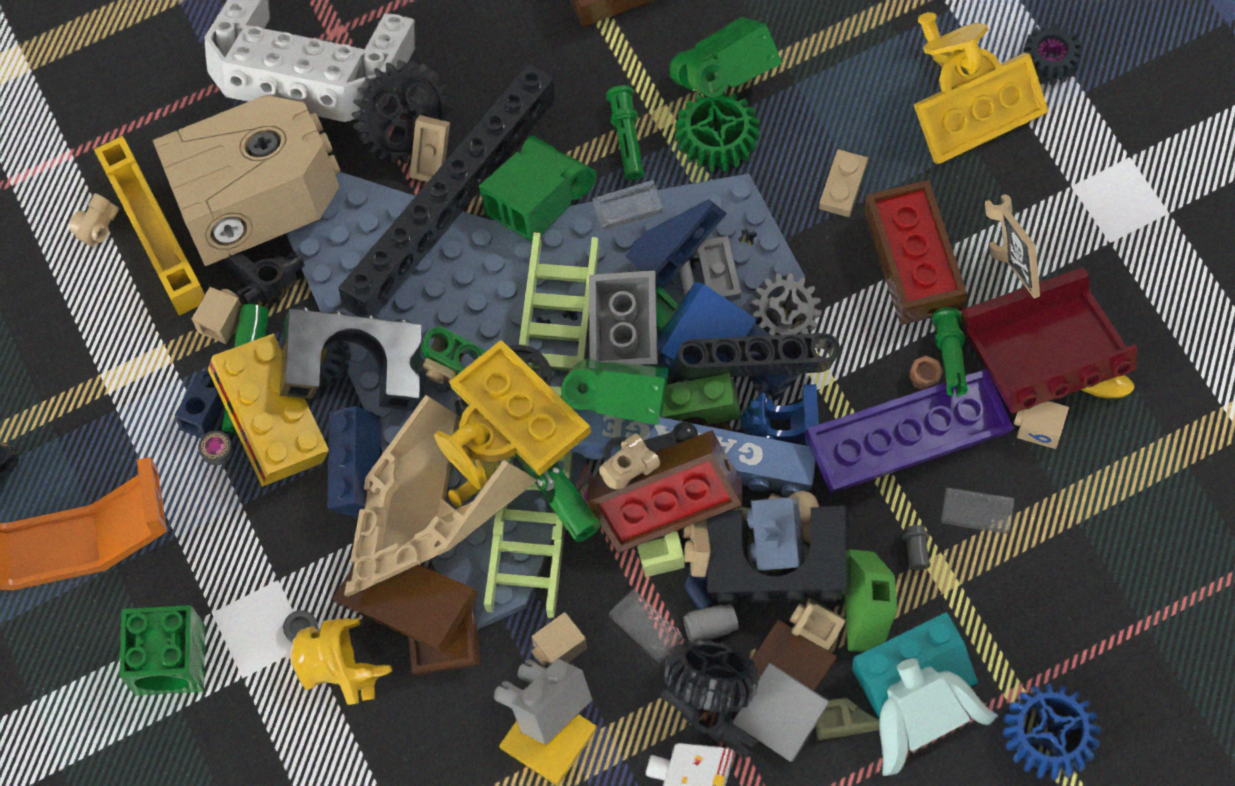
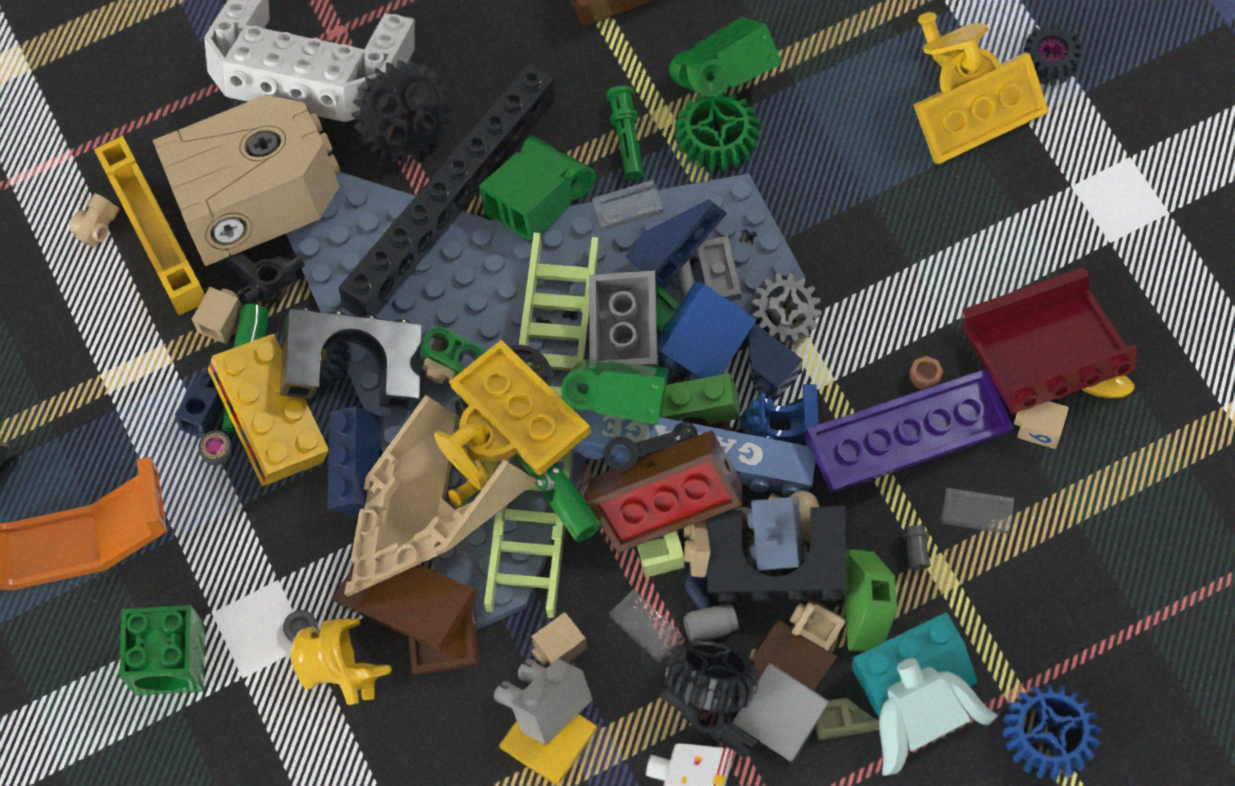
(428, 147): tan plate -> none
(629, 462): tan plate -> none
(768, 346): black beam -> none
(843, 183): tan plate -> none
(914, 251): brick -> none
(949, 341): green pin -> none
(1018, 247): tan flag -> none

